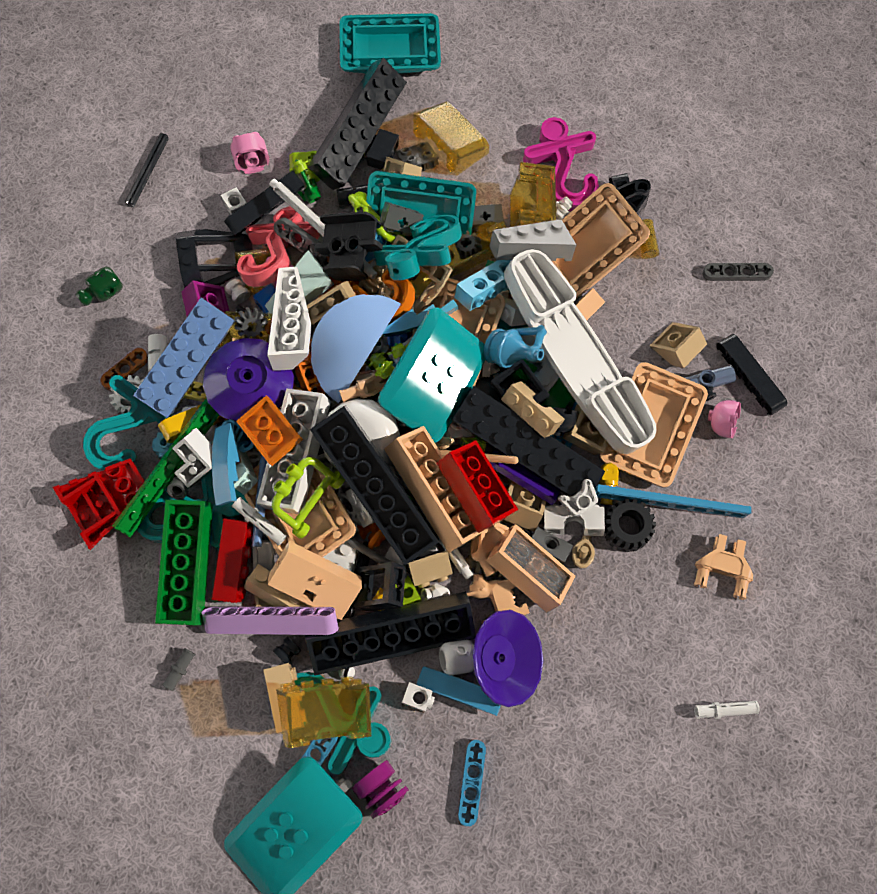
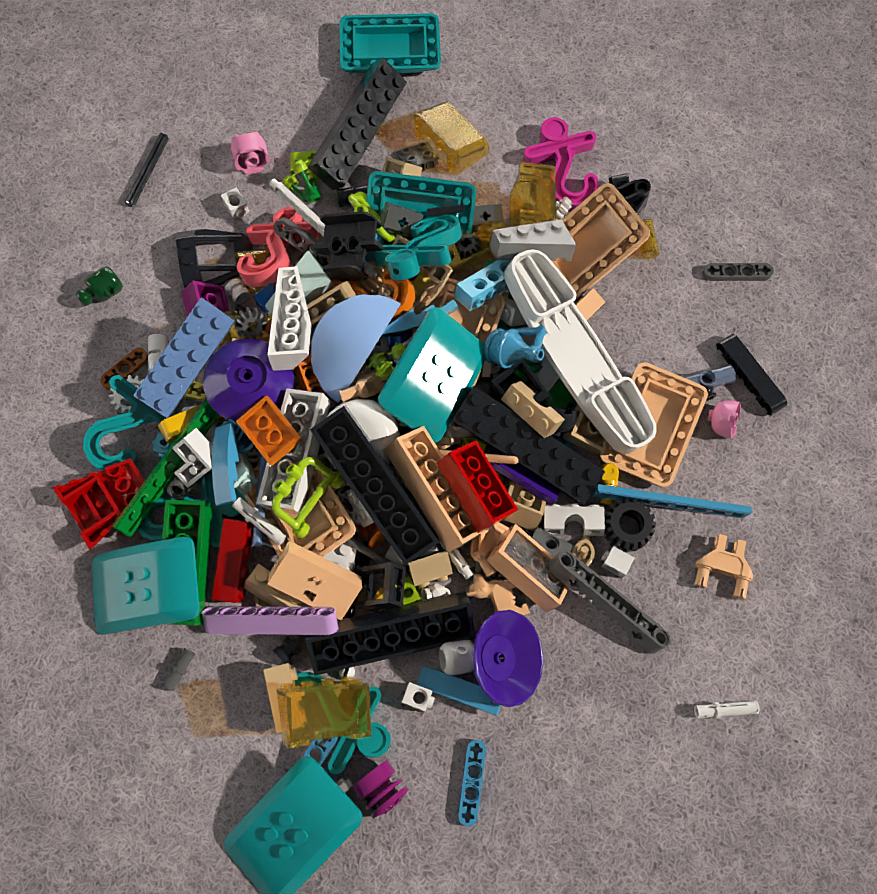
(145, 586): none -> teal wedge
(261, 205): black beam -> none
(264, 555): white tile -> none
(383, 146): black brick -> none
(446, 210): none -> black tile
(569, 568): none -> dark grey gear
(582, 500): white piece -> none
(617, 561): none -> white brick
(679, 344): tan slope -> none

